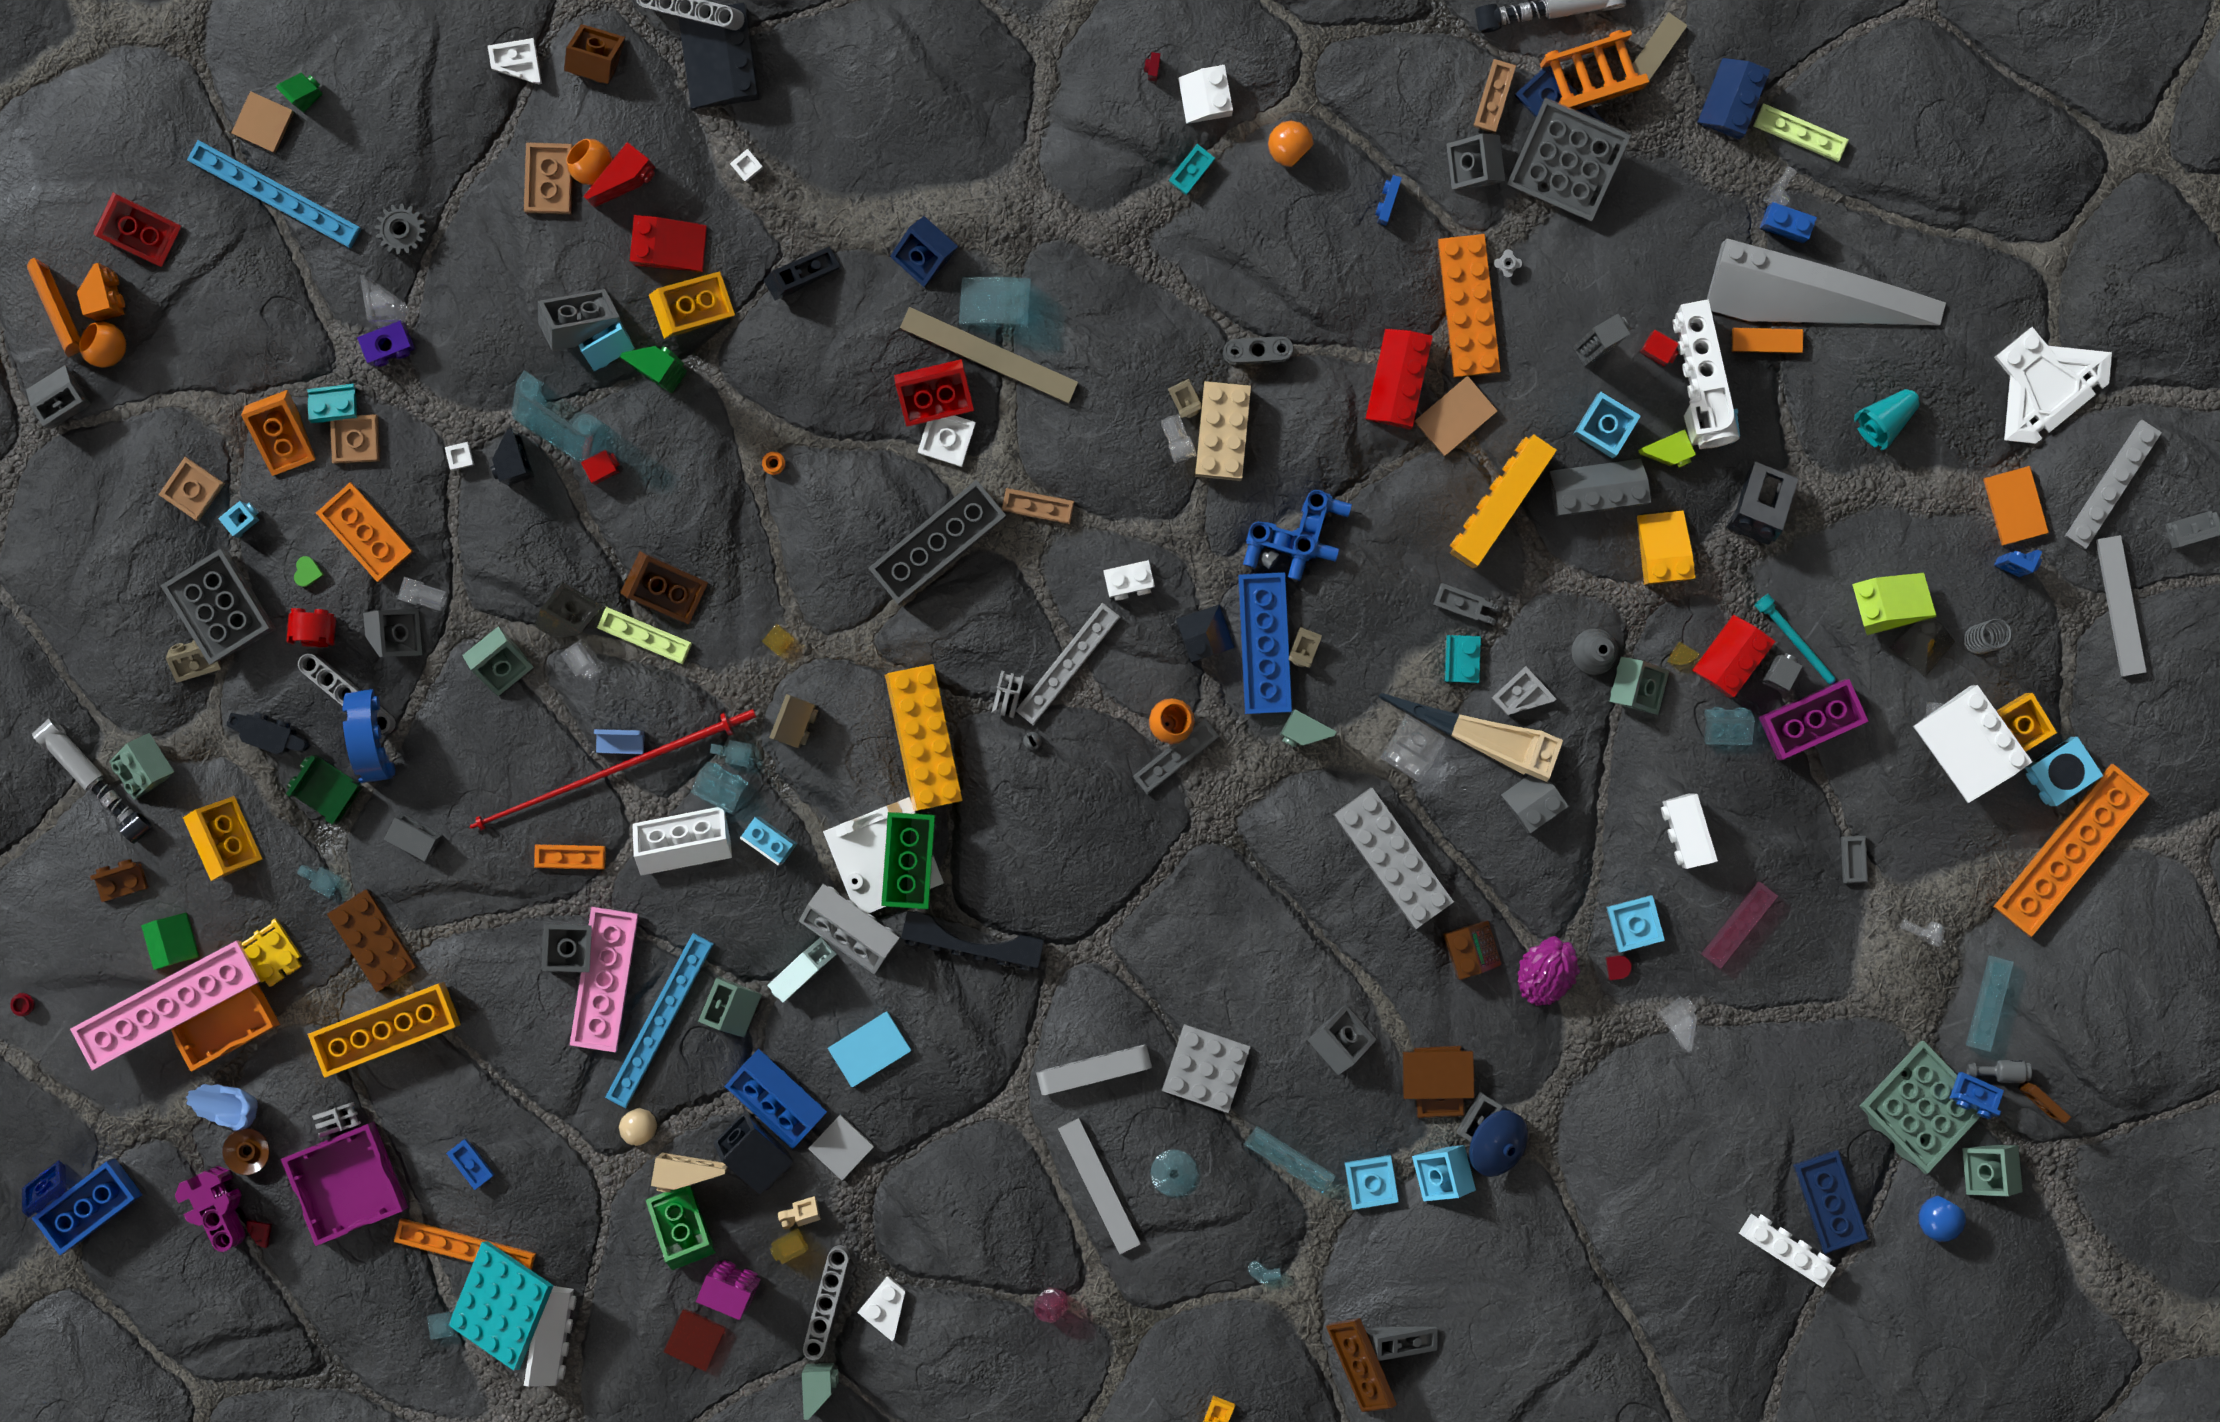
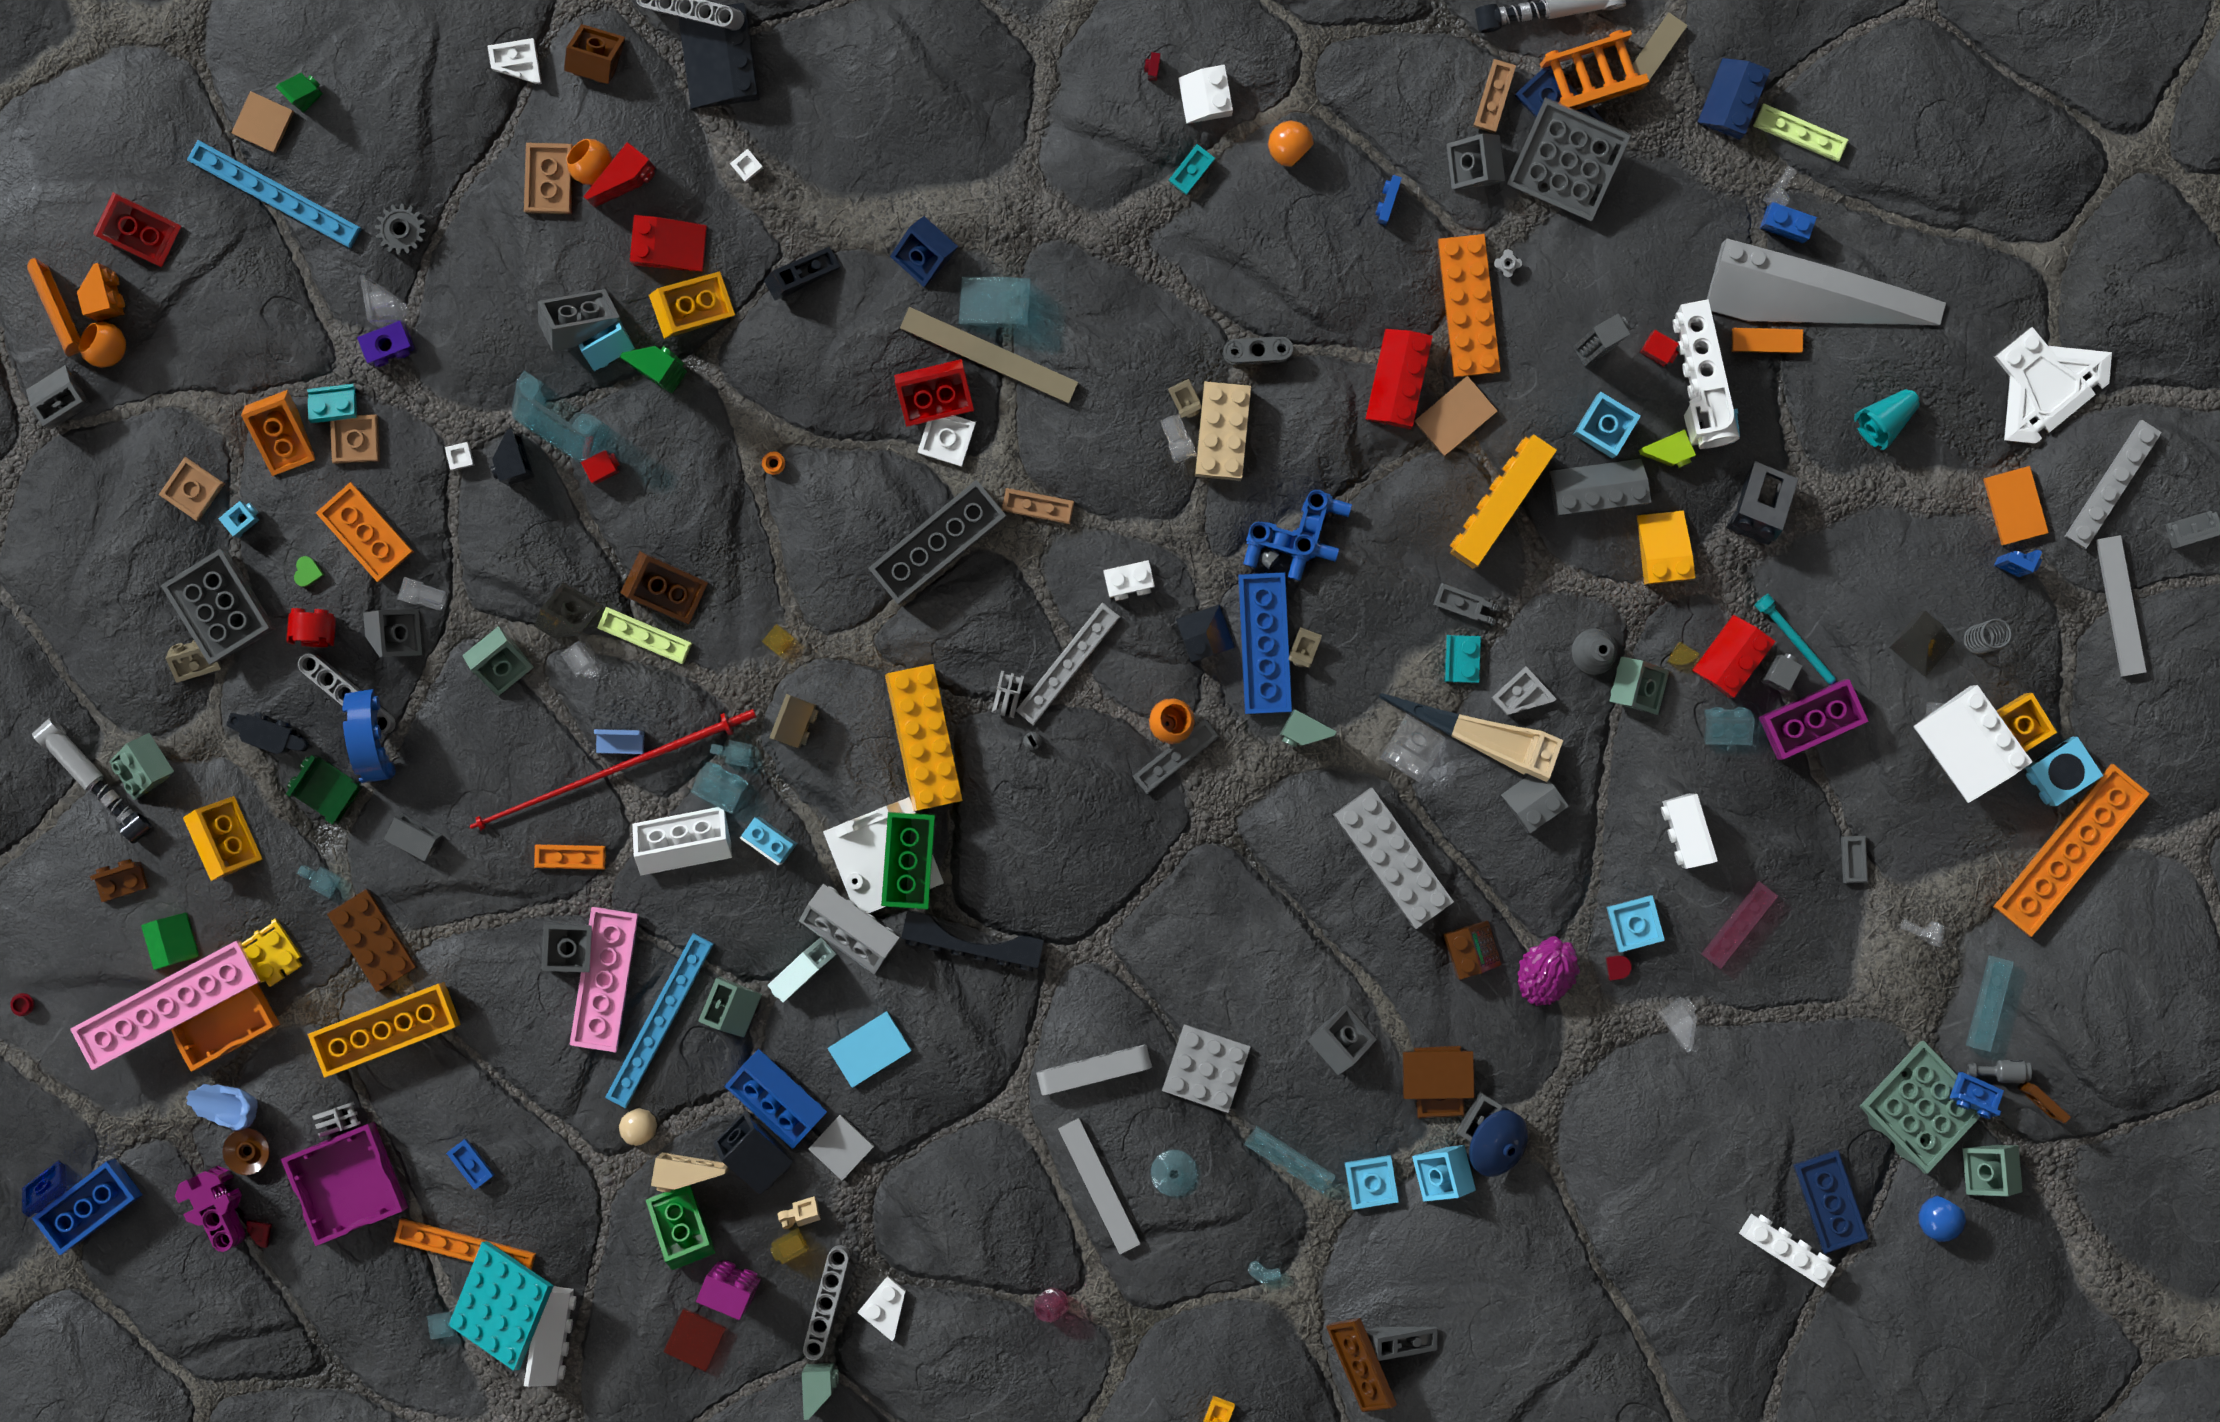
(1893, 601): lime slope -> none

